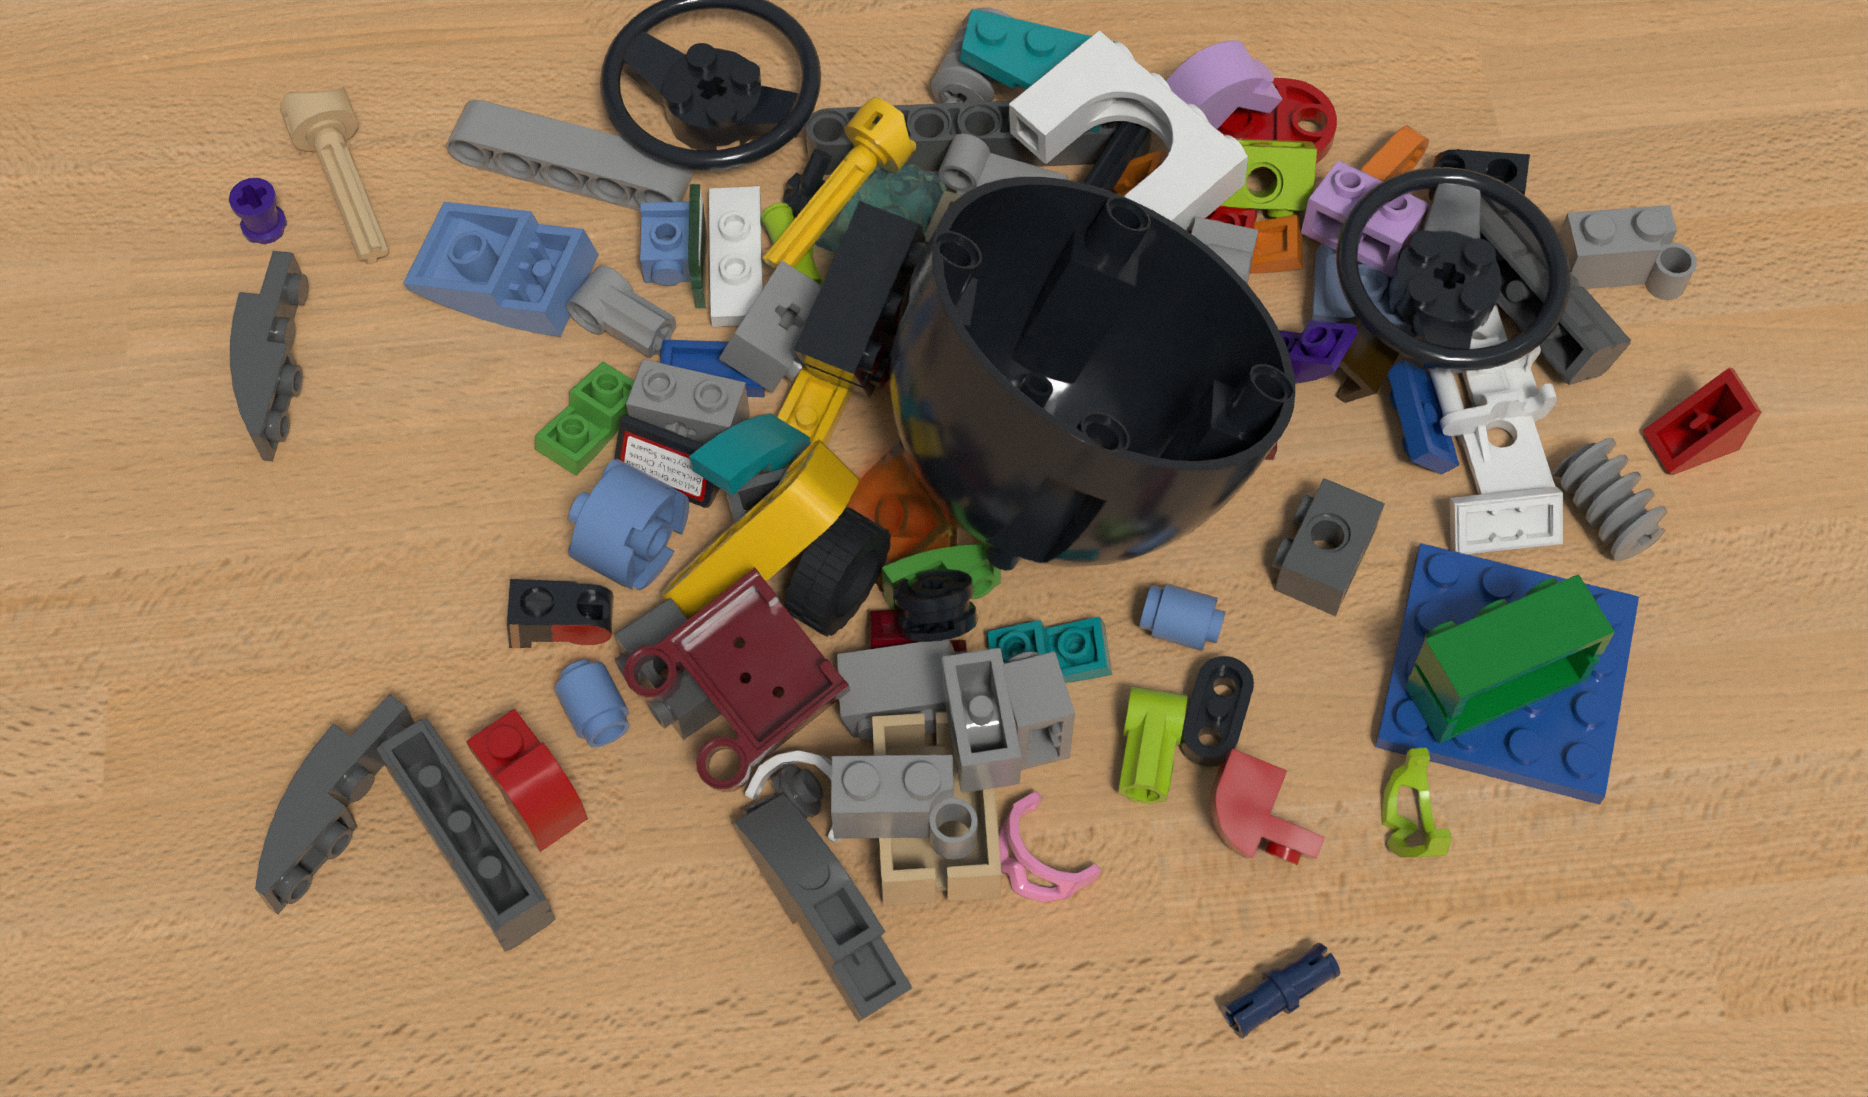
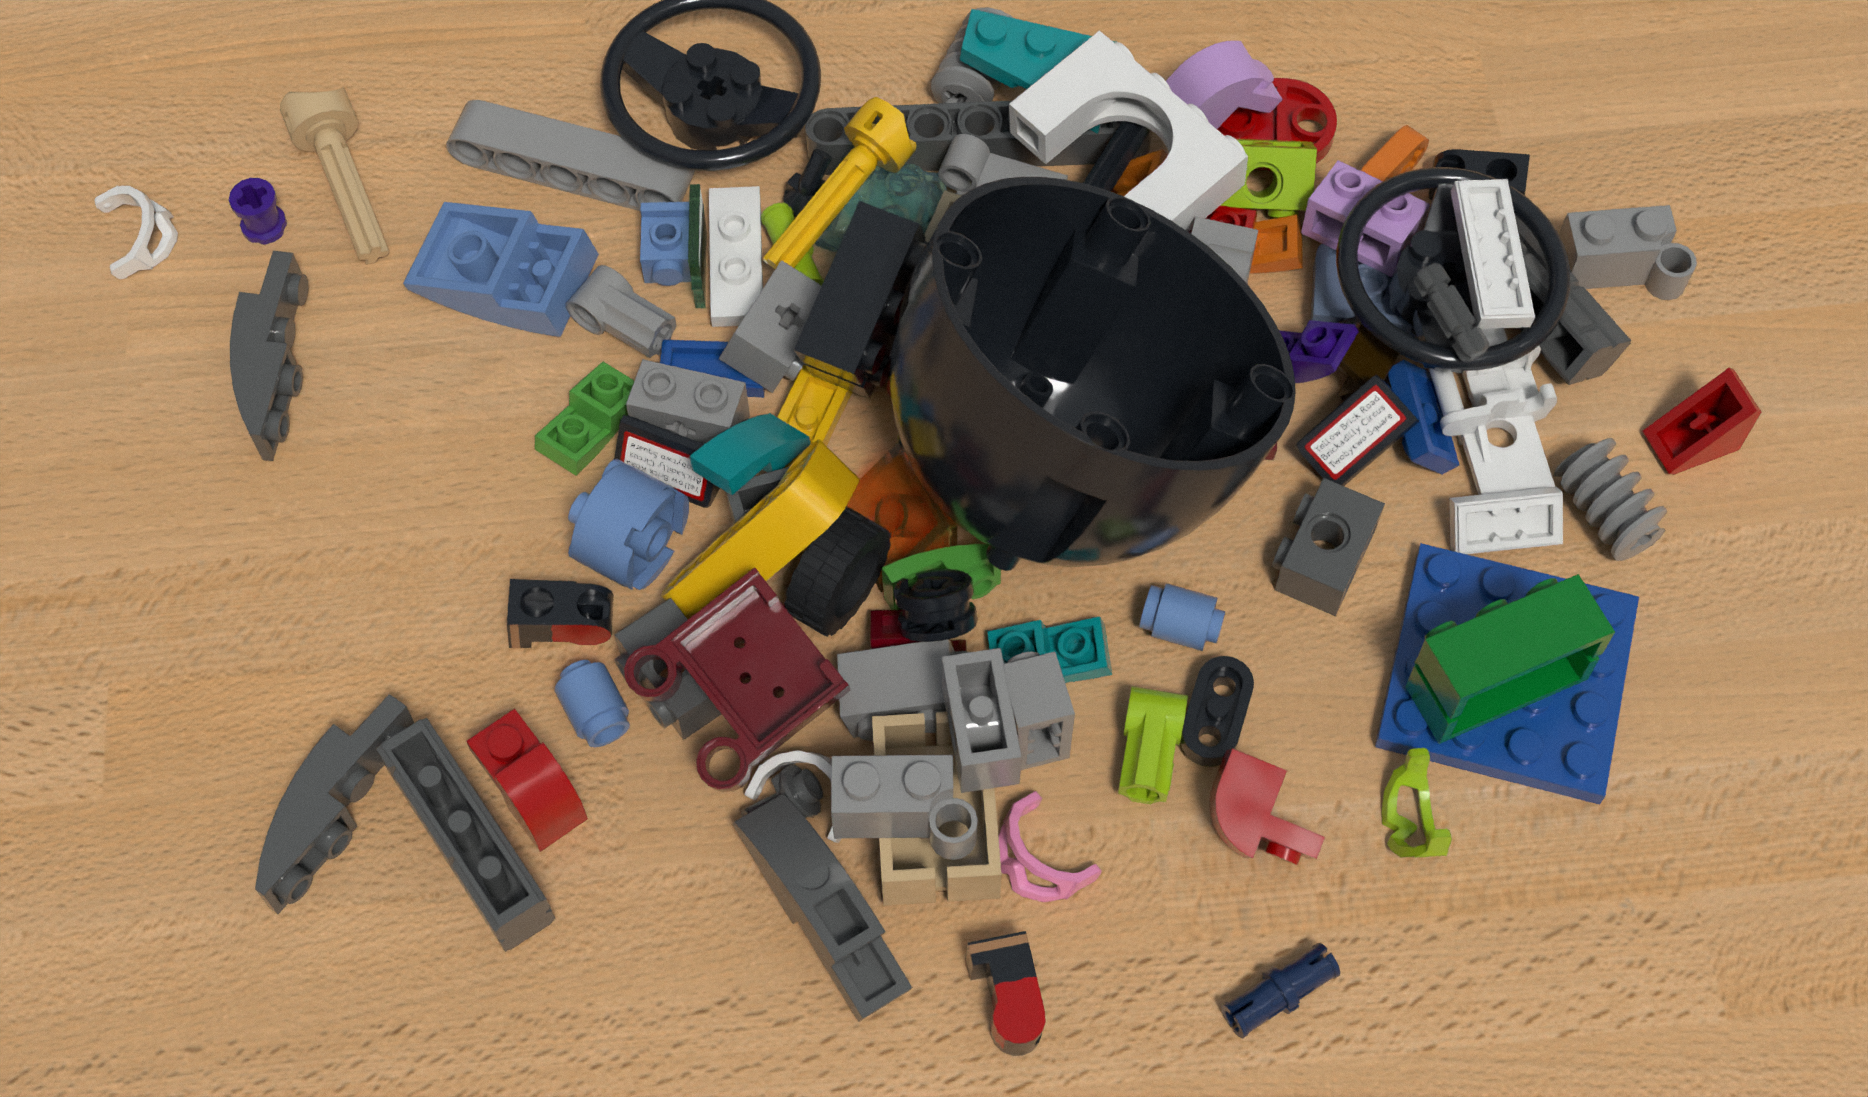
(139, 255): none -> white helmet
(1013, 990): none -> leg
(1357, 432): none -> slope
(1451, 312): none -> dark grey axle
(1492, 254): none -> white plate

